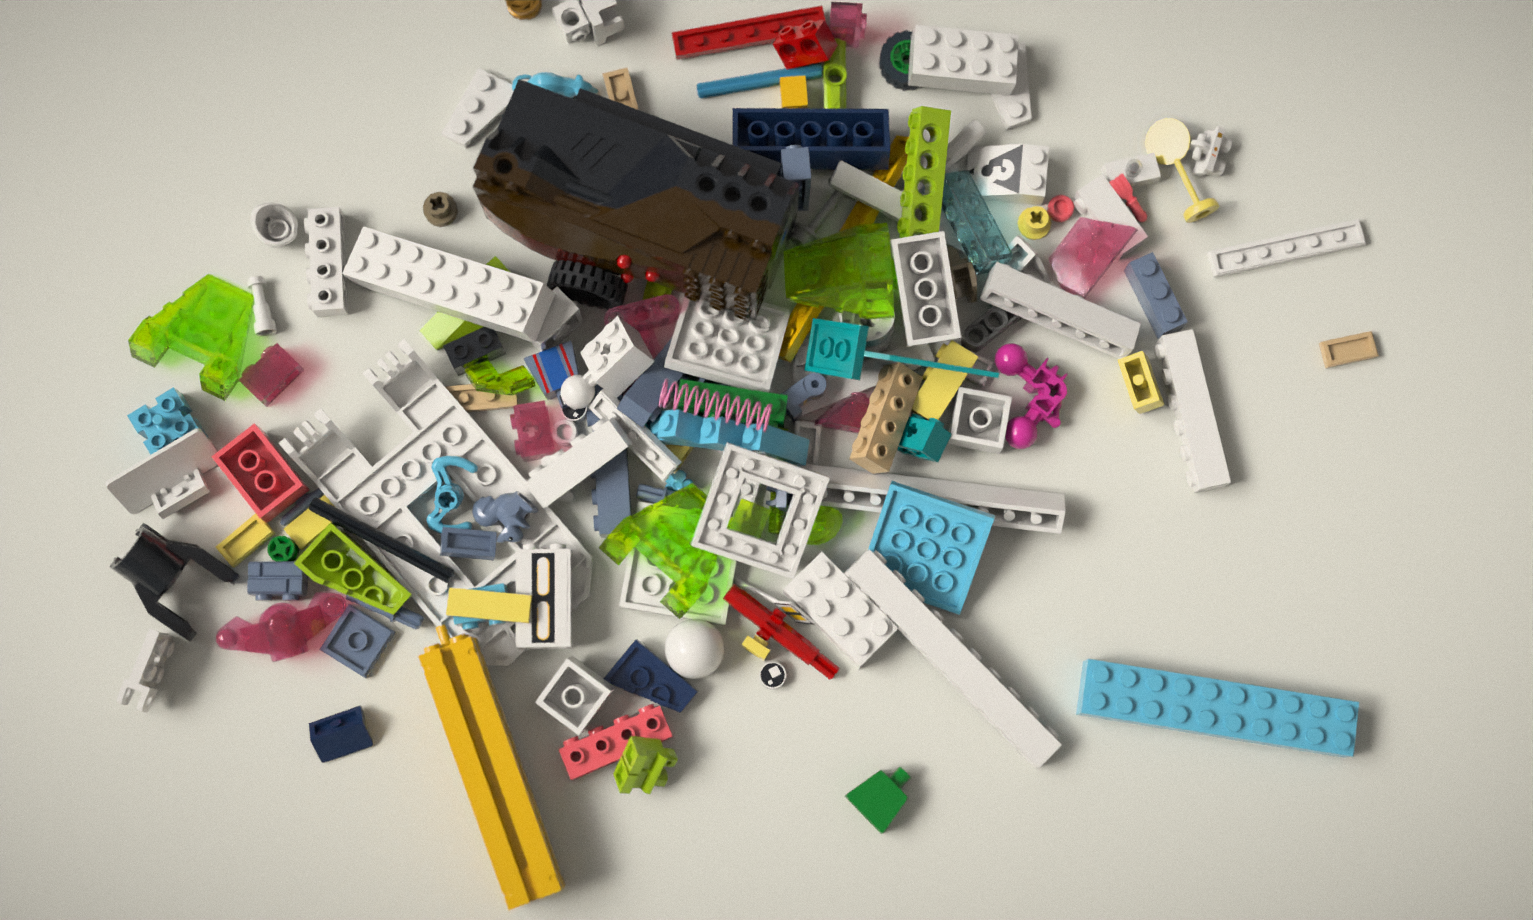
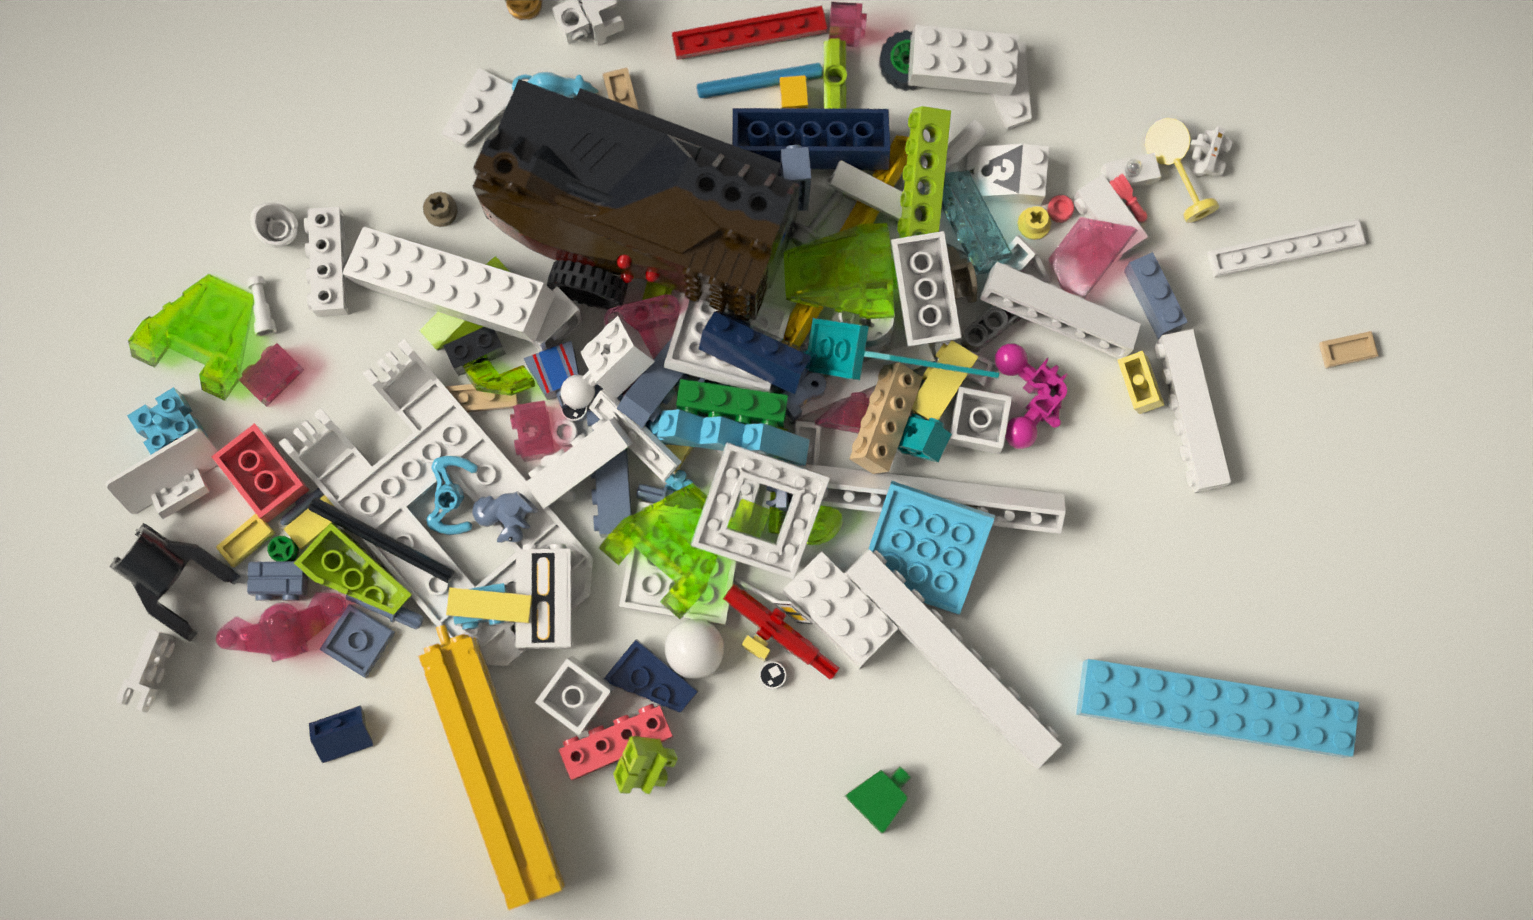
(468, 543): sand blue tile -> none
(665, 397): bright pink piece -> none
(756, 351): none -> dark blue slope
(805, 44): red brick -> none

